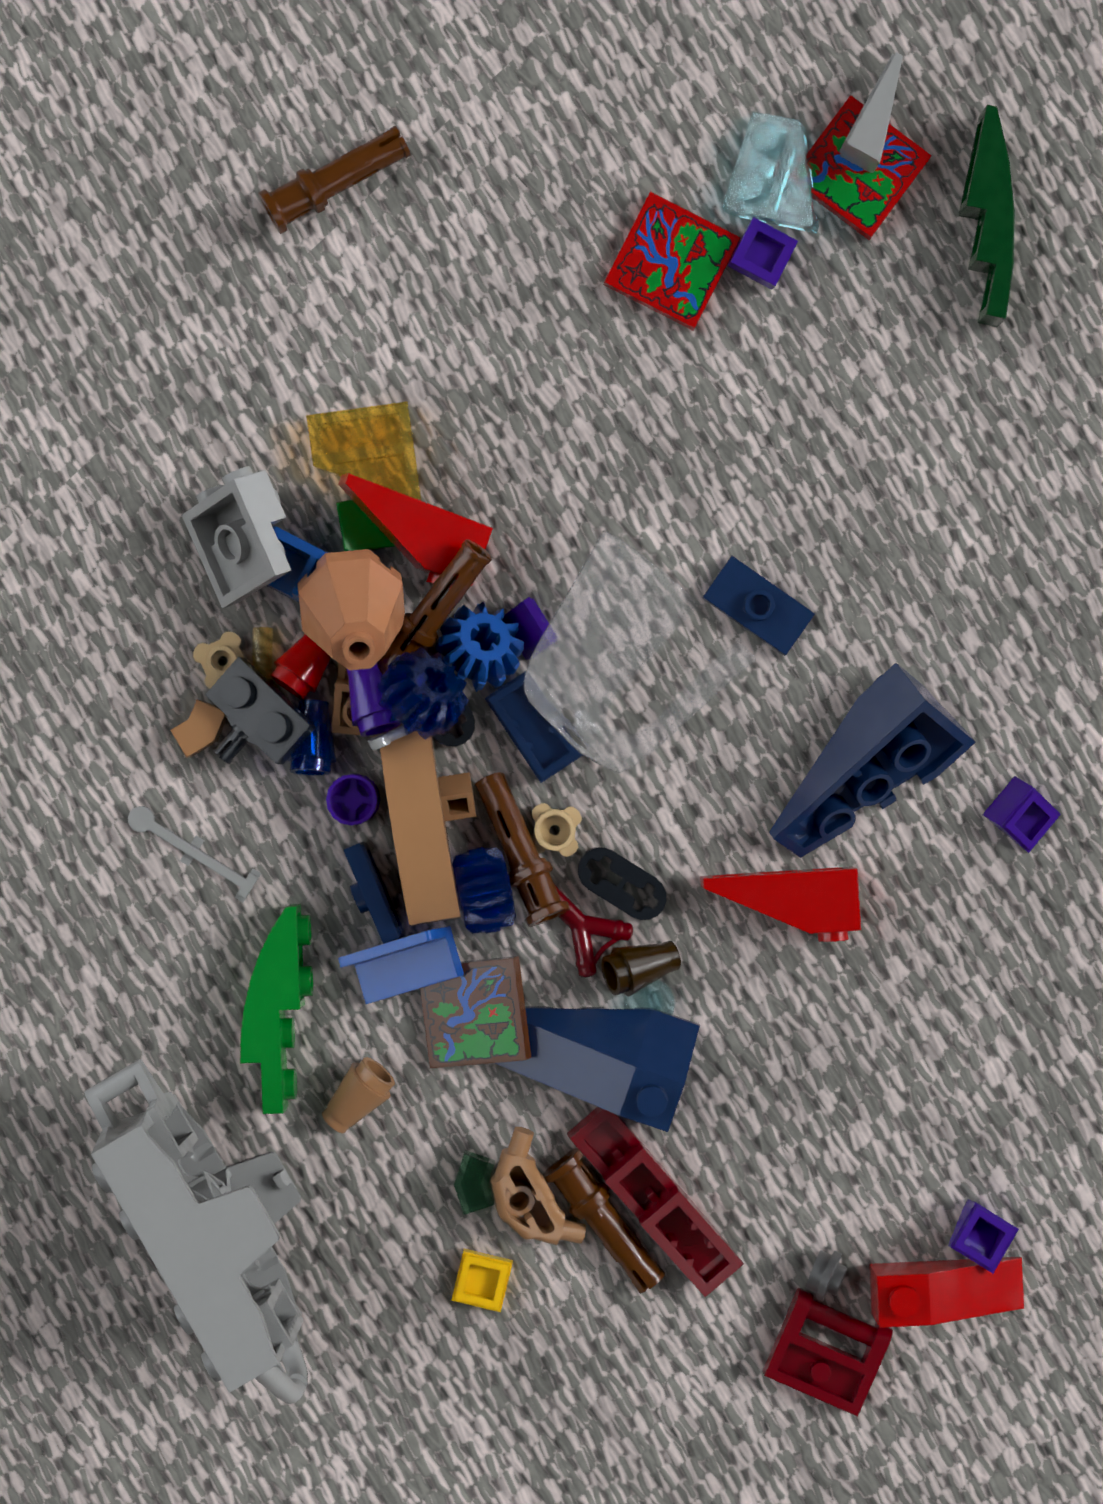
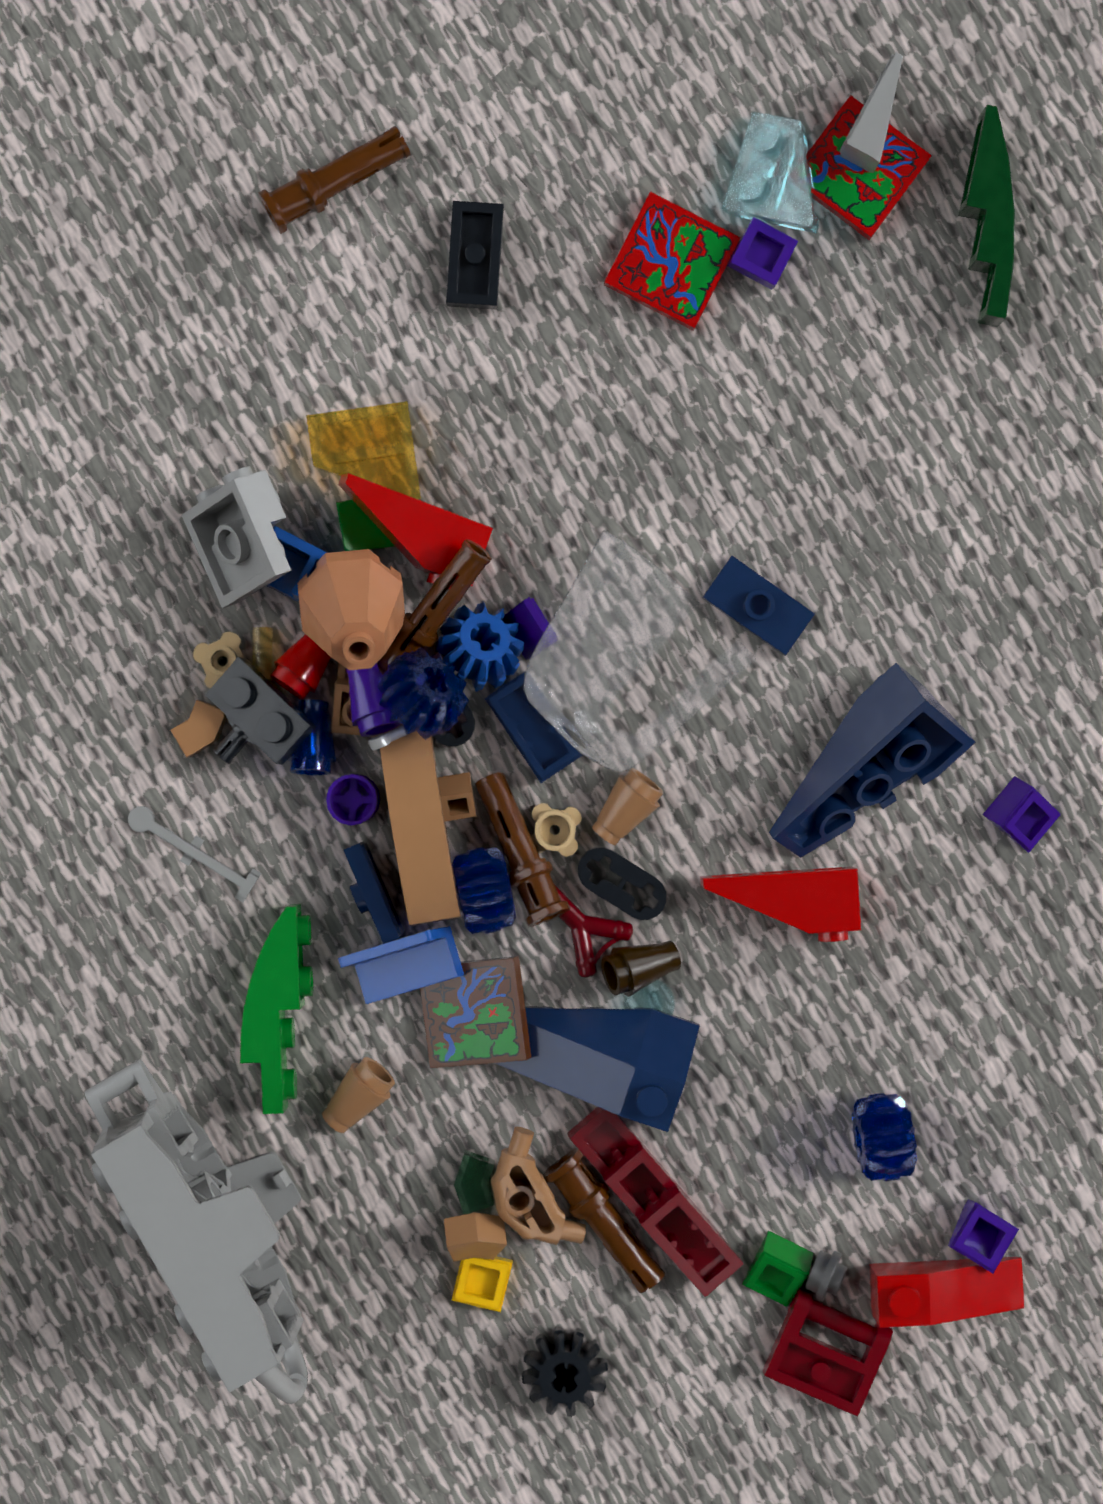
(475, 255): none -> black plate
(475, 1236): none -> medium nougat piece
(561, 1391): none -> black gear
(627, 806): none -> medium nougat cone
(778, 1269): none -> green slope
(884, 1137): none -> clear blue gear

